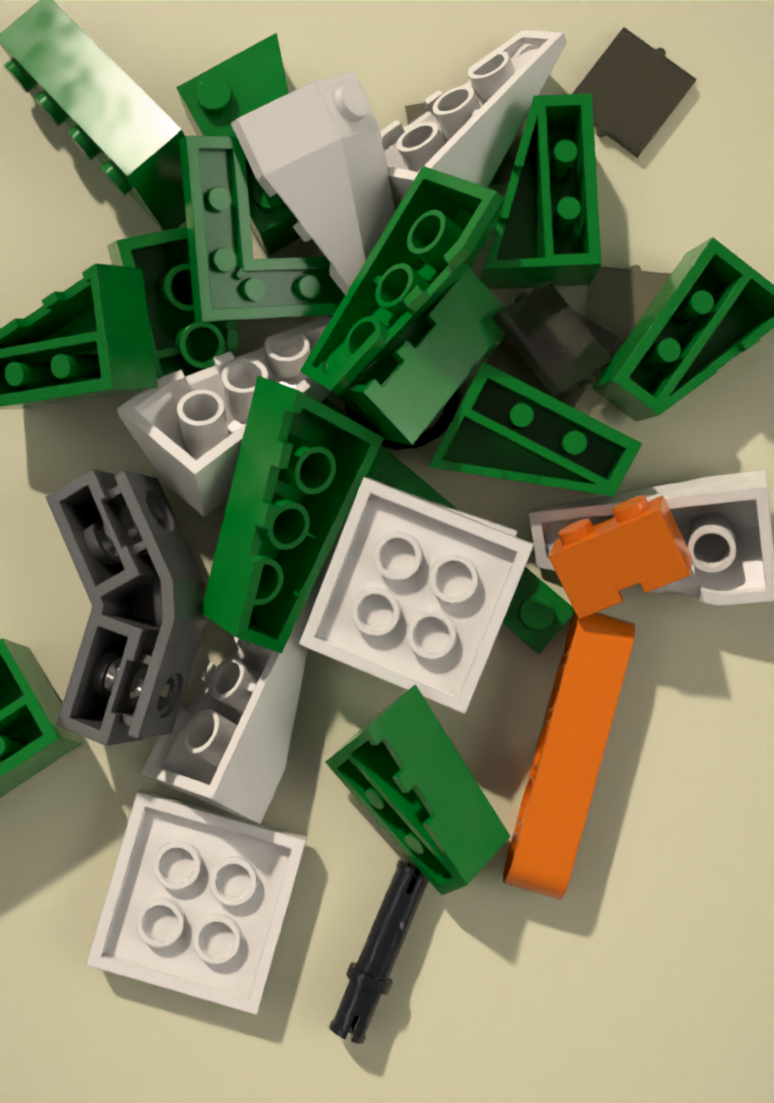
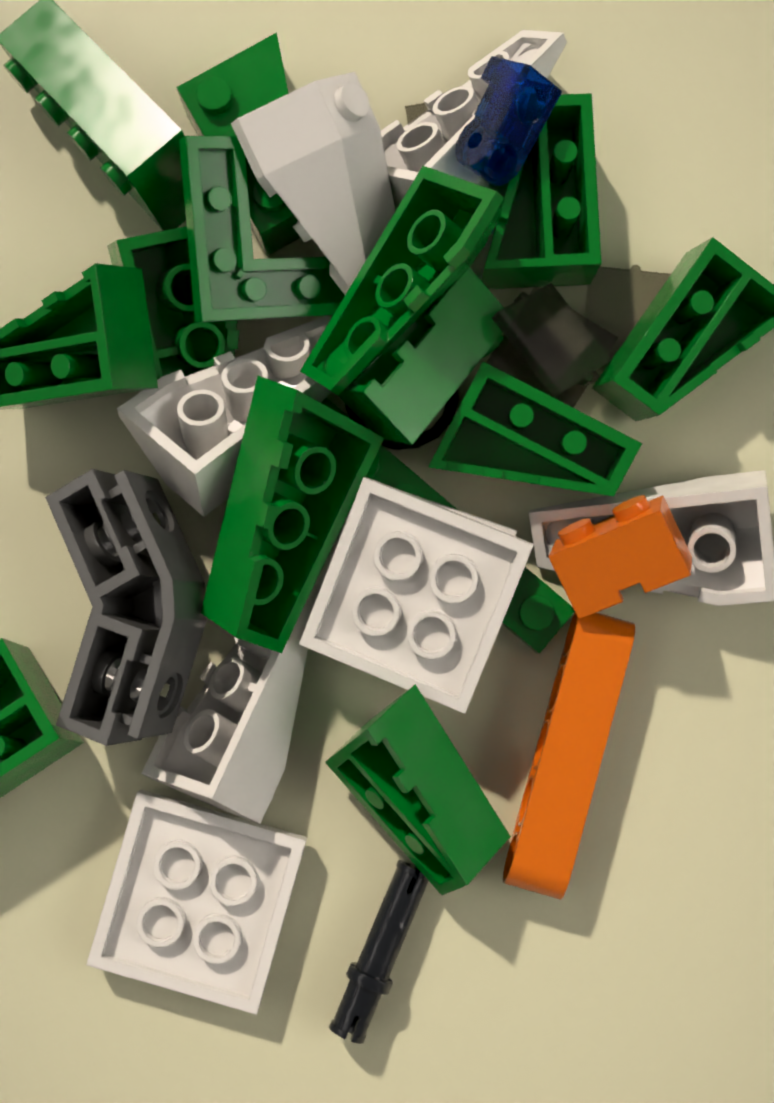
(506, 120): none -> clear blue leg
(634, 91): clear smoke piece -> none

